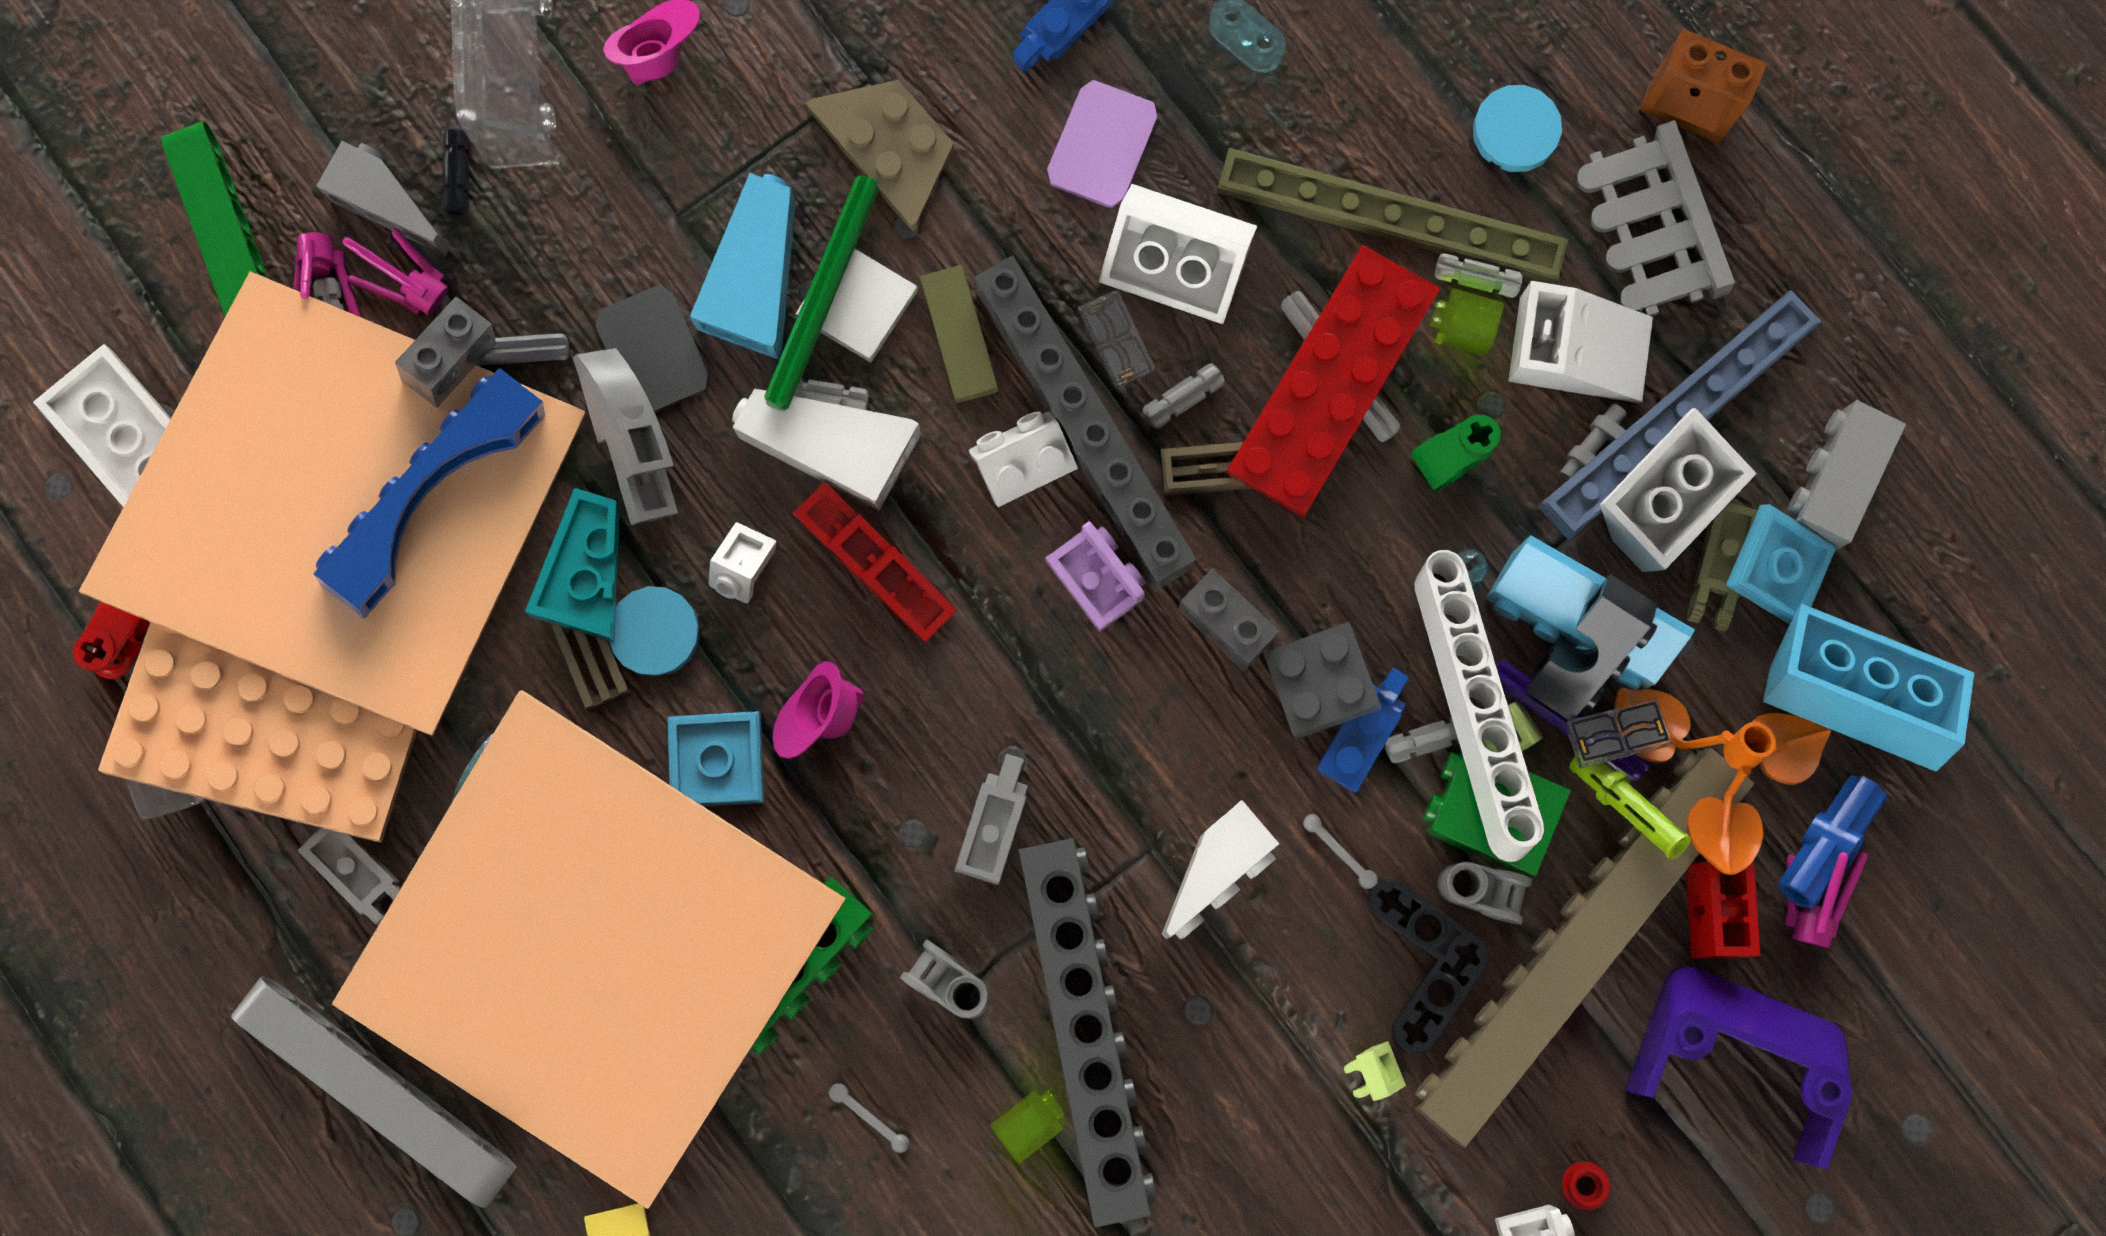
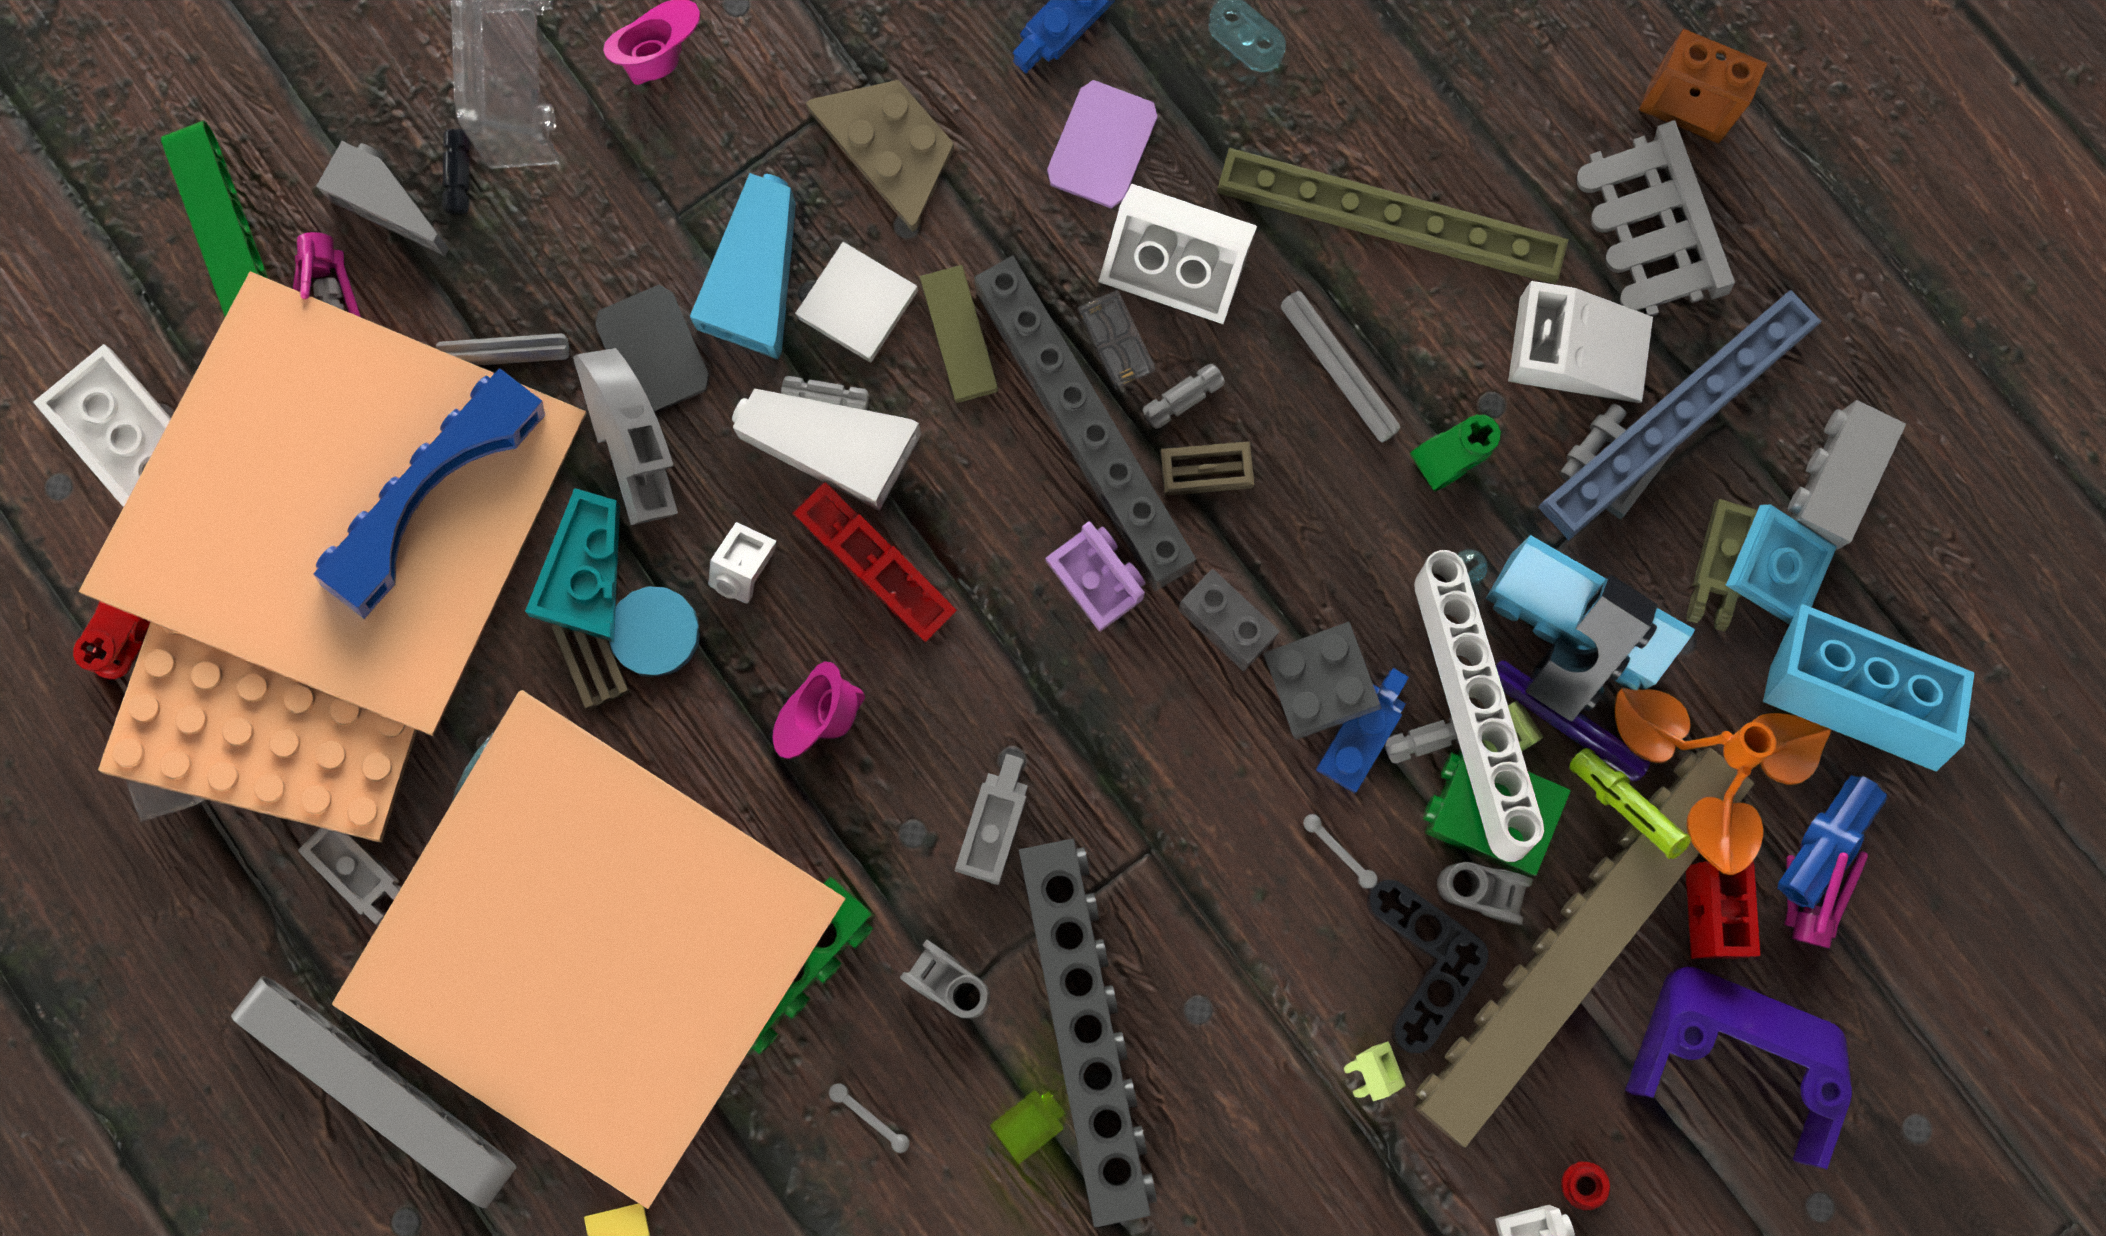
(422, 291): dark pink plant -> none
(446, 352): flat silver brick -> none
(717, 758): medium azure tile -> none
(821, 293): green axle -> none
(1023, 457): white bracket -> none
(1222, 855): white slope -> none
(1332, 381): red plate -> none
(1467, 322): clear neon green brick -> none
(1478, 275): axle -> none
(1517, 128): medium azure tile -> none
(1618, 733): tile -> none
(1674, 493): white slope -> none

